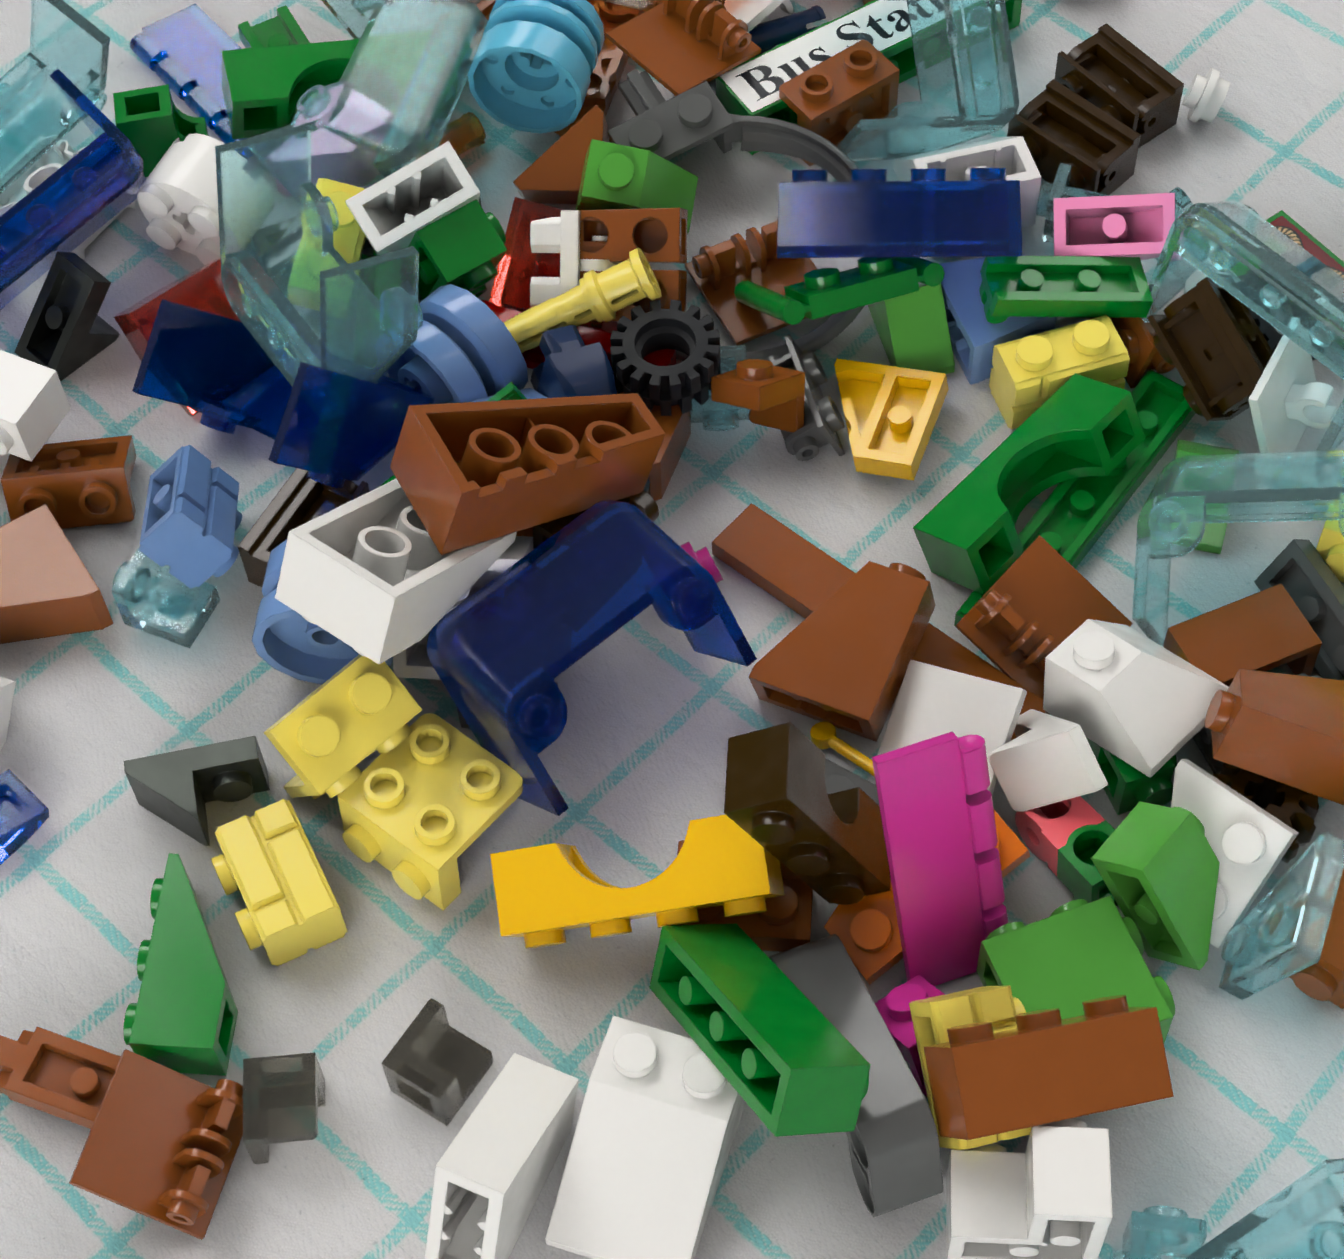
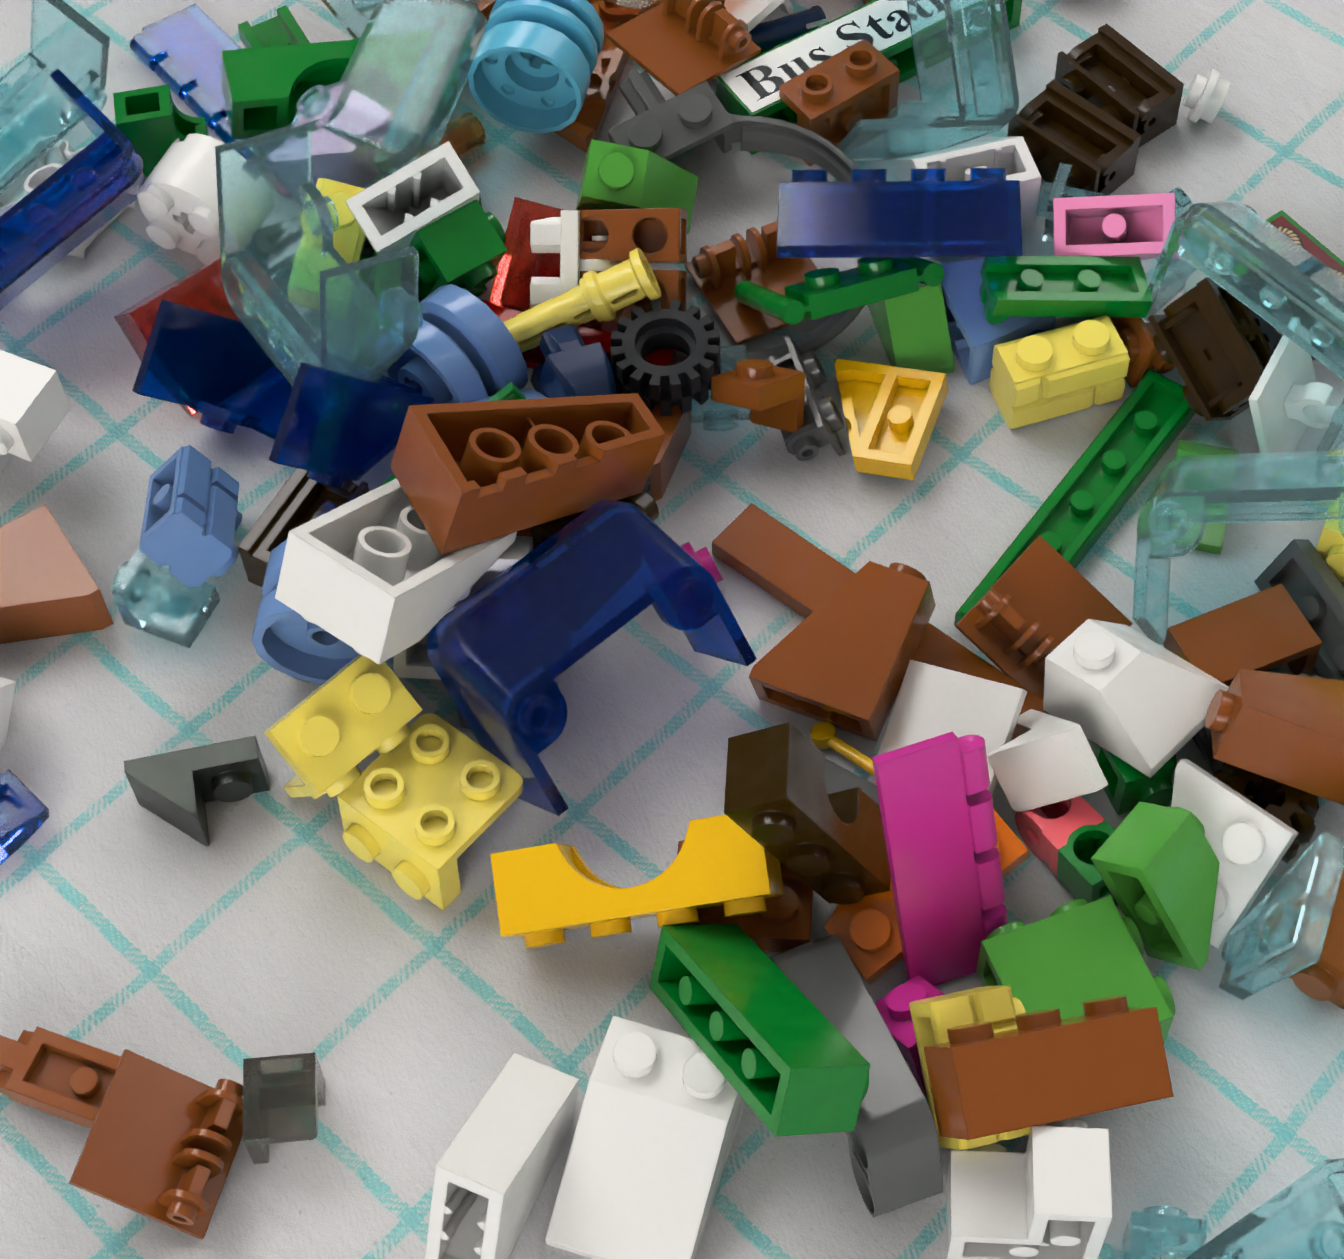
(64, 320): pearl dark grey slope -> none
(76, 480): dark orange bracket -> none
(184, 1001): green slope -> none
(279, 882): light yellow brick -> none
(435, 1064): clear smoke panel -> none
(558, 171): dark orange slope -> none
(1072, 435): green arch -> none

